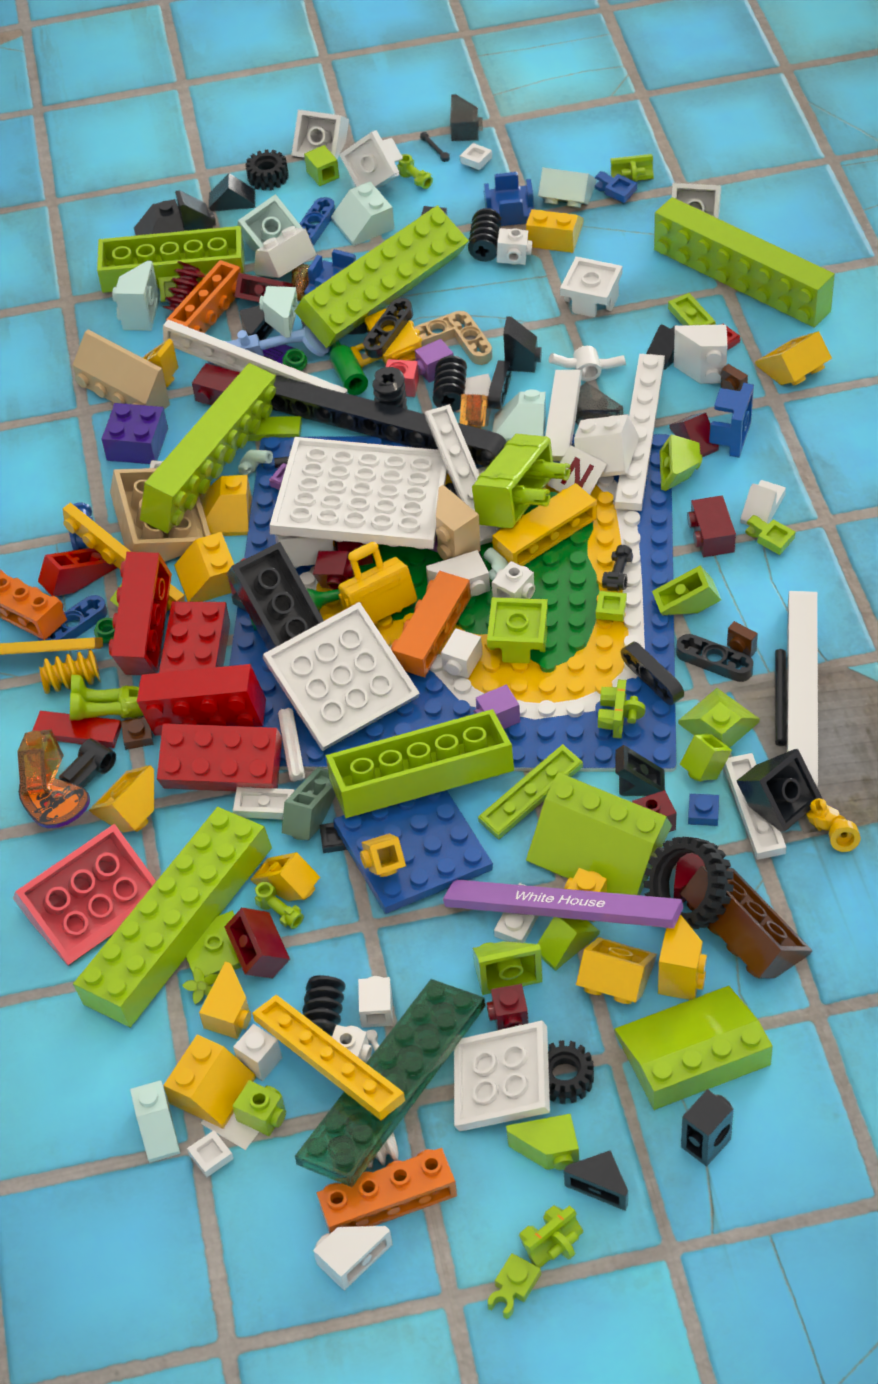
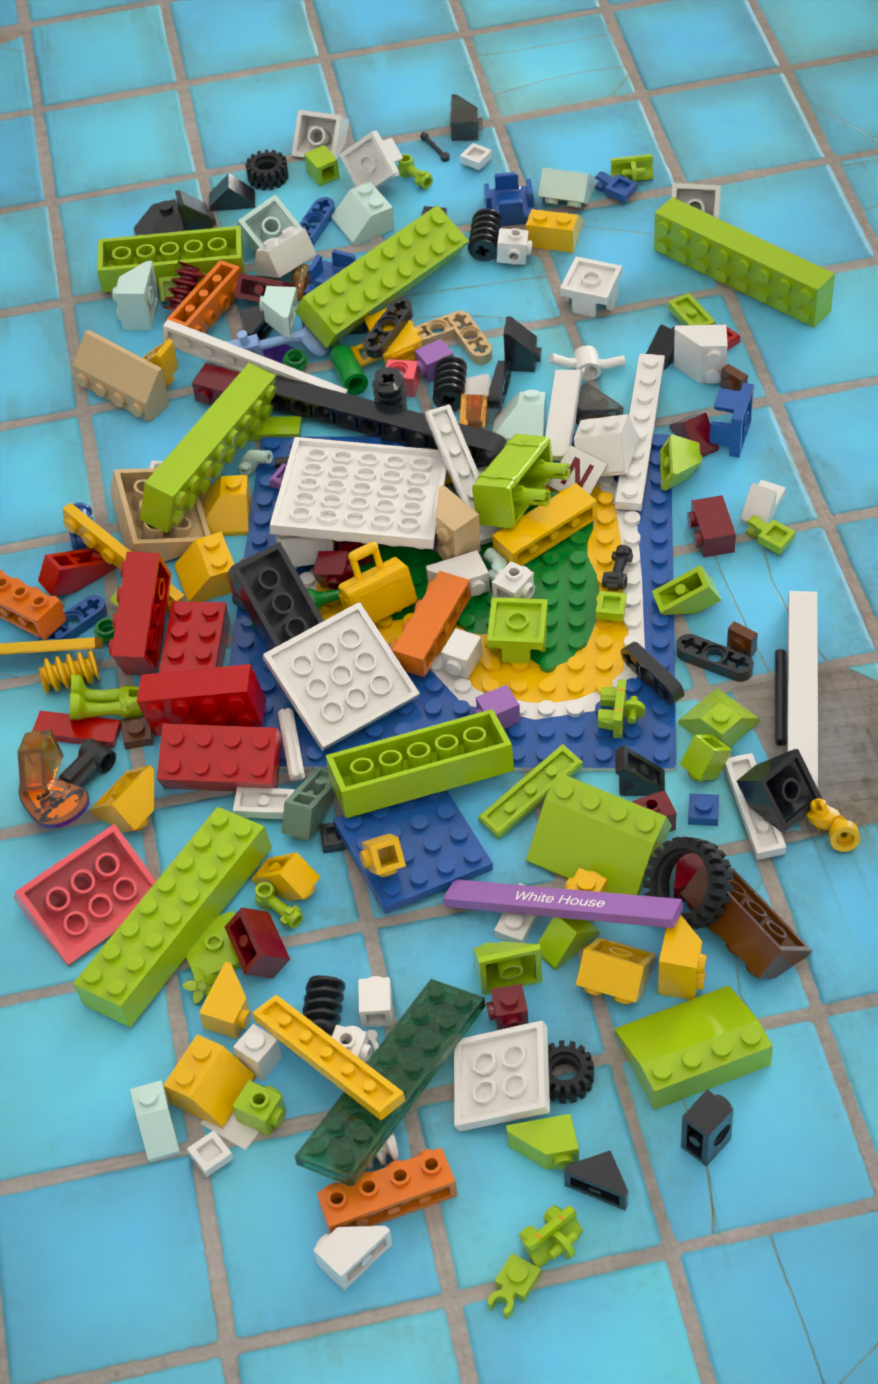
(134, 433): dark purple brick -> none
(795, 359): yellow slope -> none

